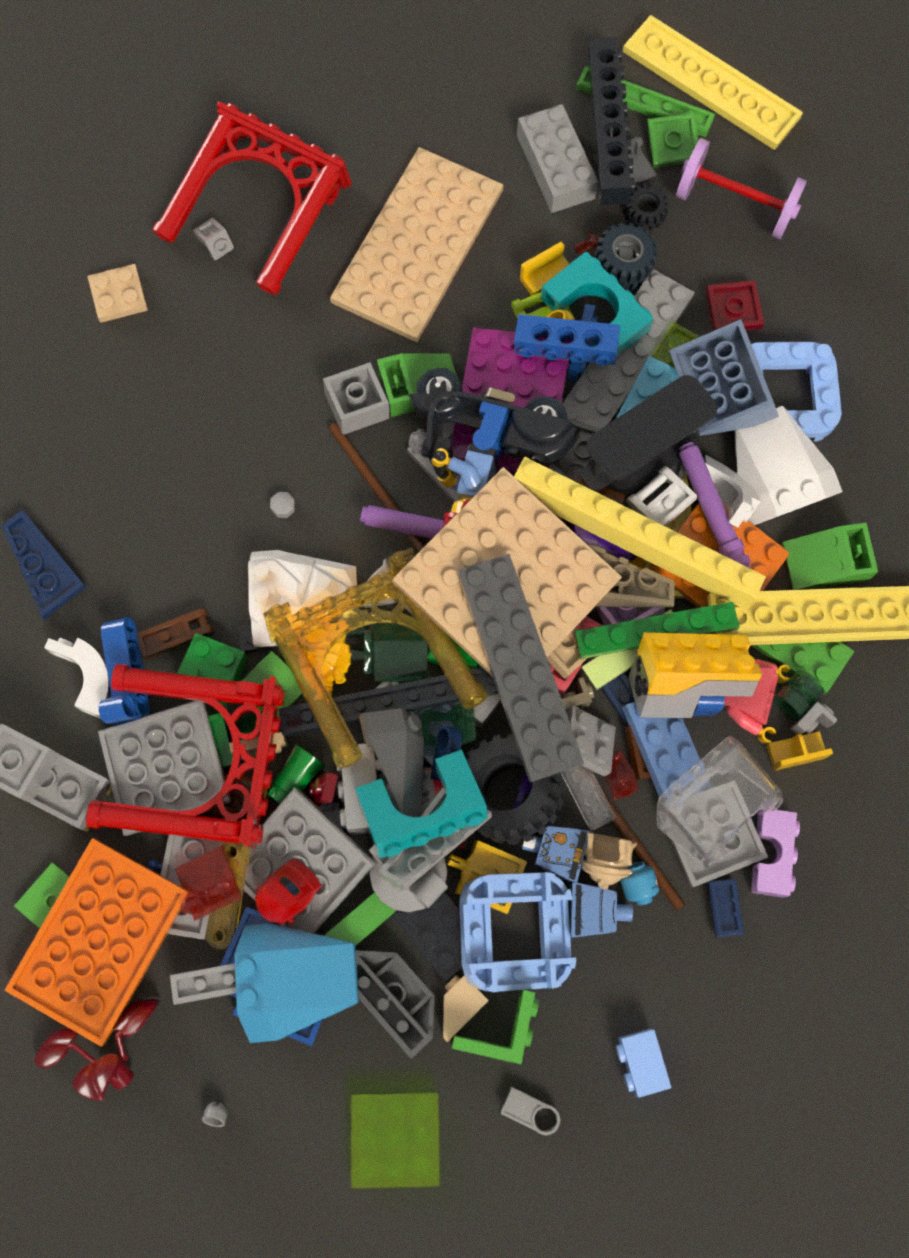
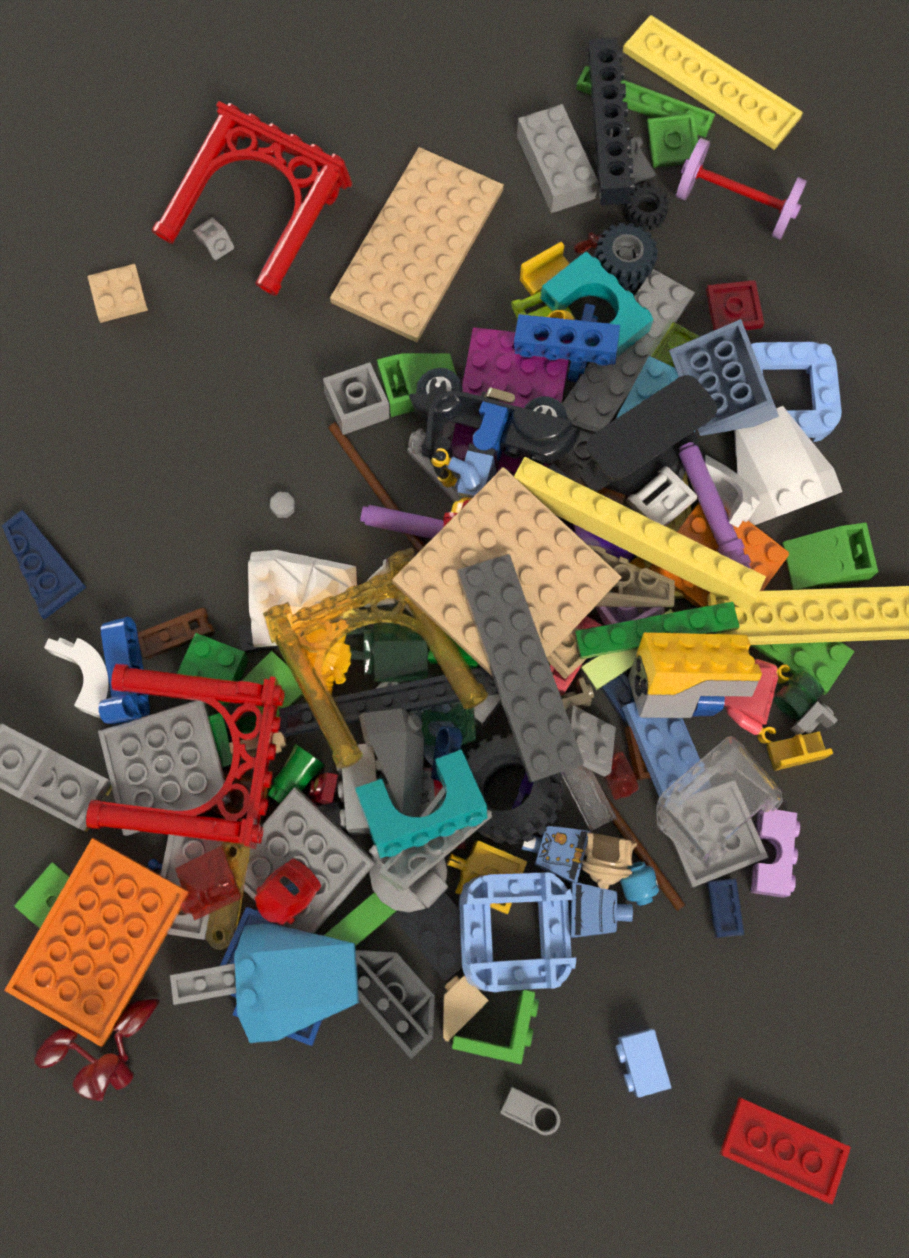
(215, 1115): light grey hinge -> none
(394, 1140): clear neon green plate -> none
(785, 1150): none -> red plate

